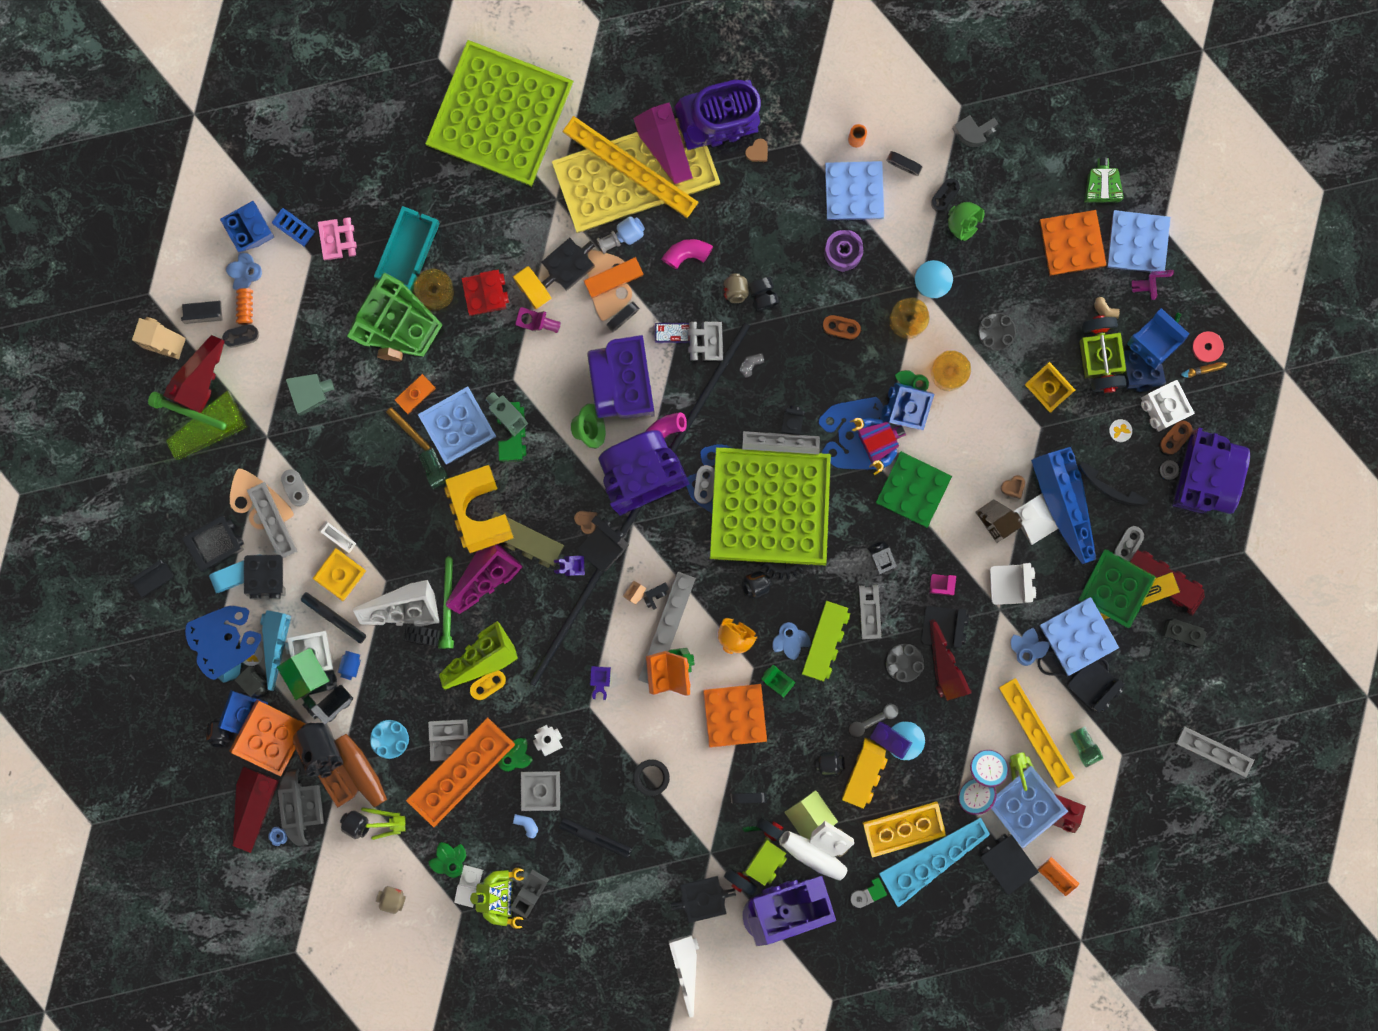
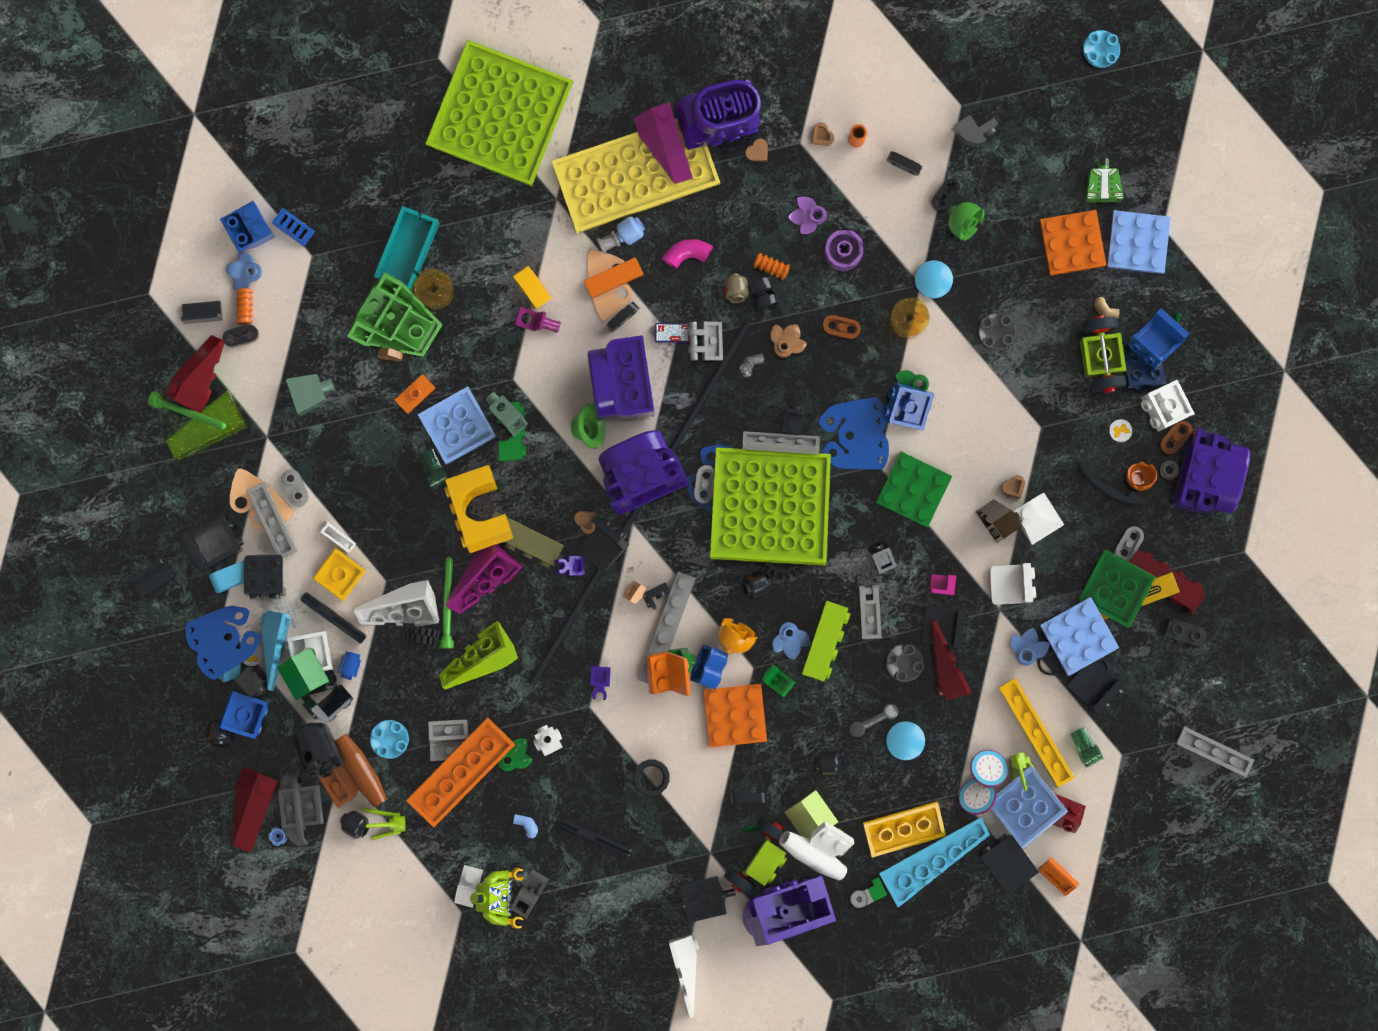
(157, 338): tan wedge -> none
(267, 738): orange plate -> none
(330, 239): bright pink plate -> none
(390, 900): dark tan head -> none
(408, 429): pearl gold bar -> none
(446, 858): green plate -> none
(485, 292): red plate -> none
(488, 685): yellow plate -> none
(540, 791): light grey plate -> none
(568, 264): black plate -> none
(630, 167): yellow tile -> none
(669, 424): dark pink cylinder -> none
(709, 666): none -> blue brick
(771, 266): none -> orange piece
(787, 337): none -> medium nougat plate
(804, 215): none -> medium lavender plate
(821, 135): none -> medium nougat tile
(854, 190): light blue plate -> none
(865, 774): yellow wedge -> none
(878, 440): torso -> none
(891, 740): dark purple plate -> none
(960, 366): clear yellow brick -> none
(1049, 387): yellow slope -> none
(1066, 500): blue wedge -> none
(1101, 48): none -> medium azure dish
(1141, 476): none -> orange hair
(1150, 285): magenta bracket -> none
(1204, 369): pearl gold piece -> none
(1213, 340): coral piece -> none

